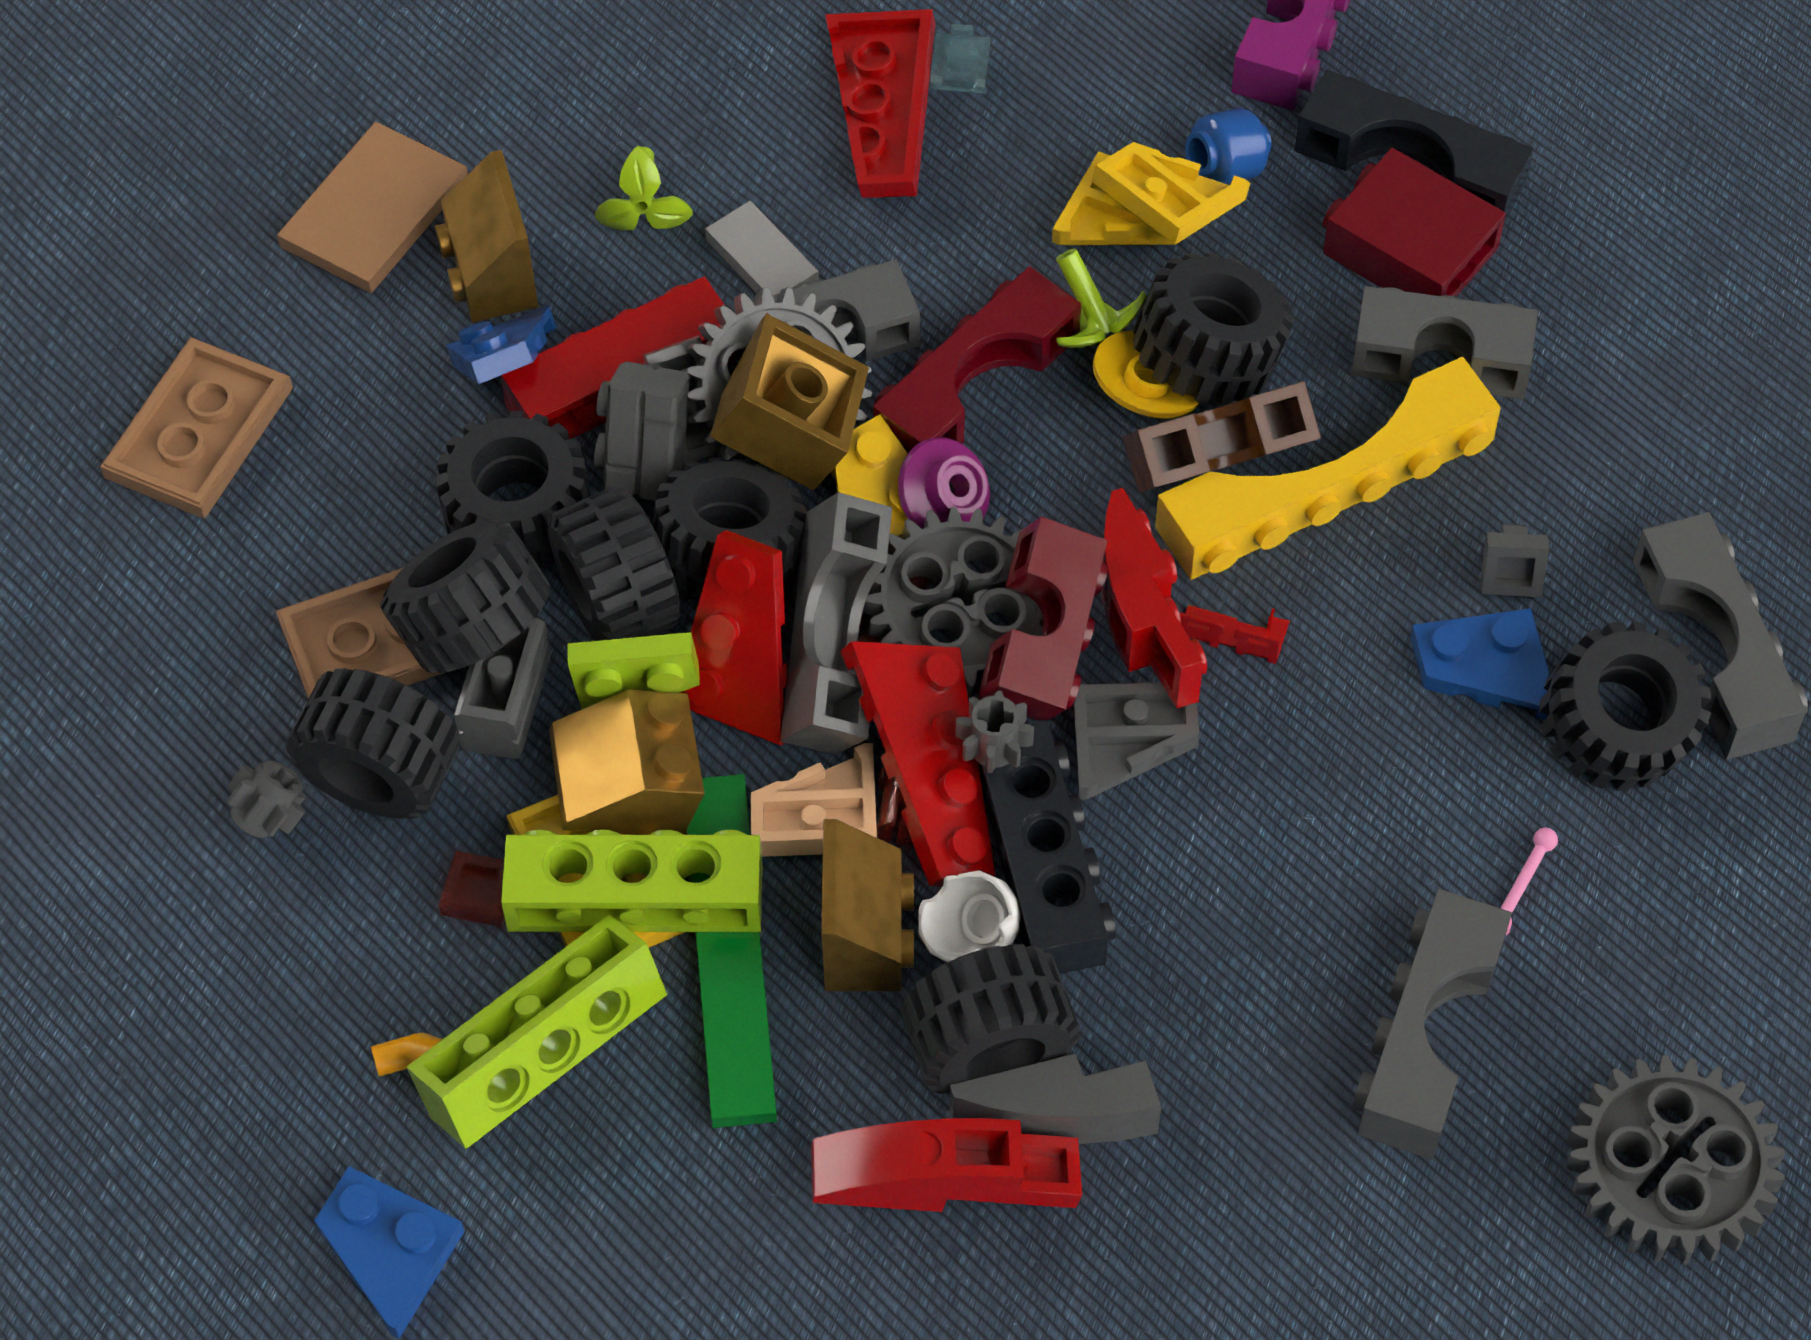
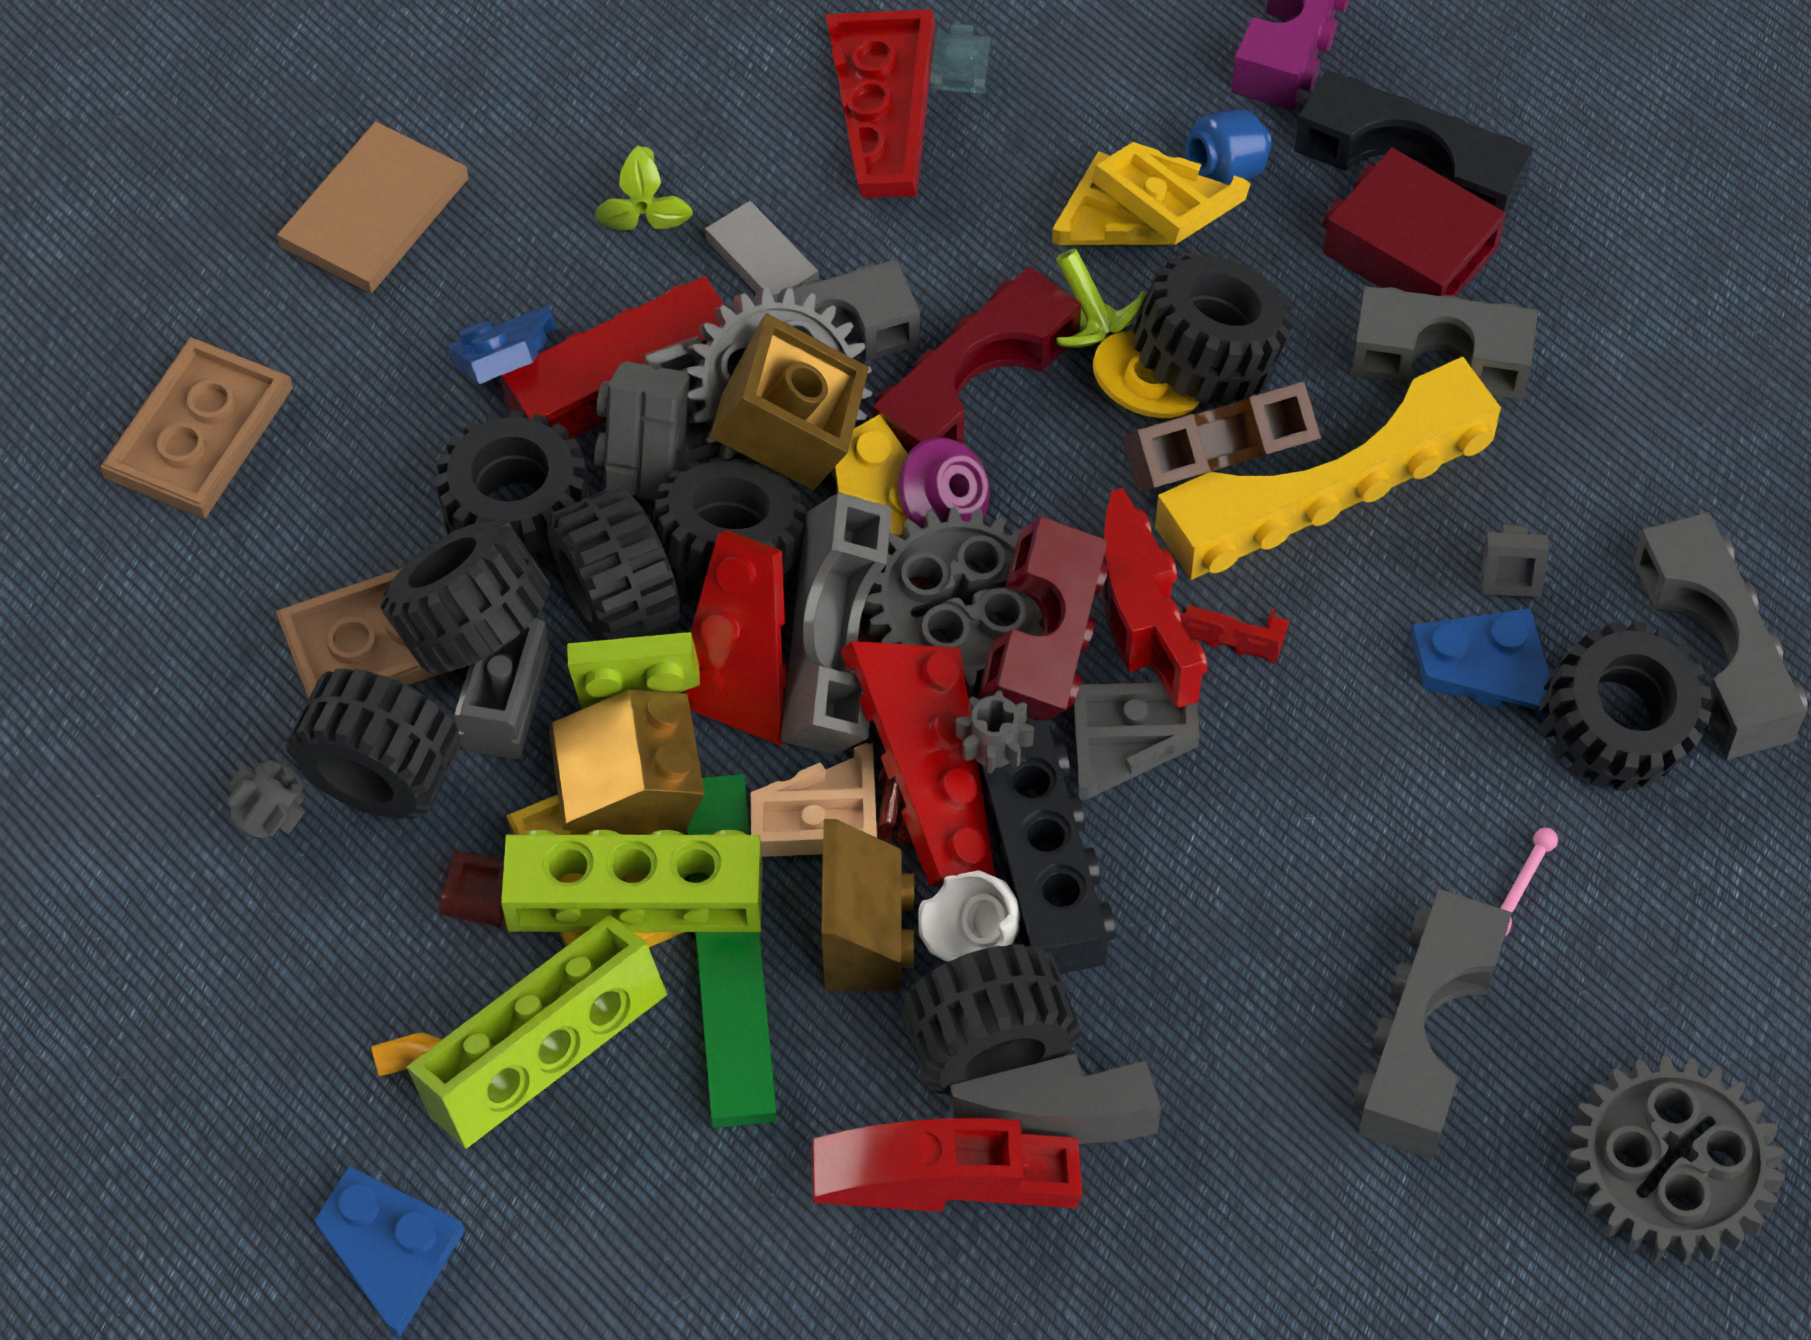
(487, 243): pearl gold slope -> none

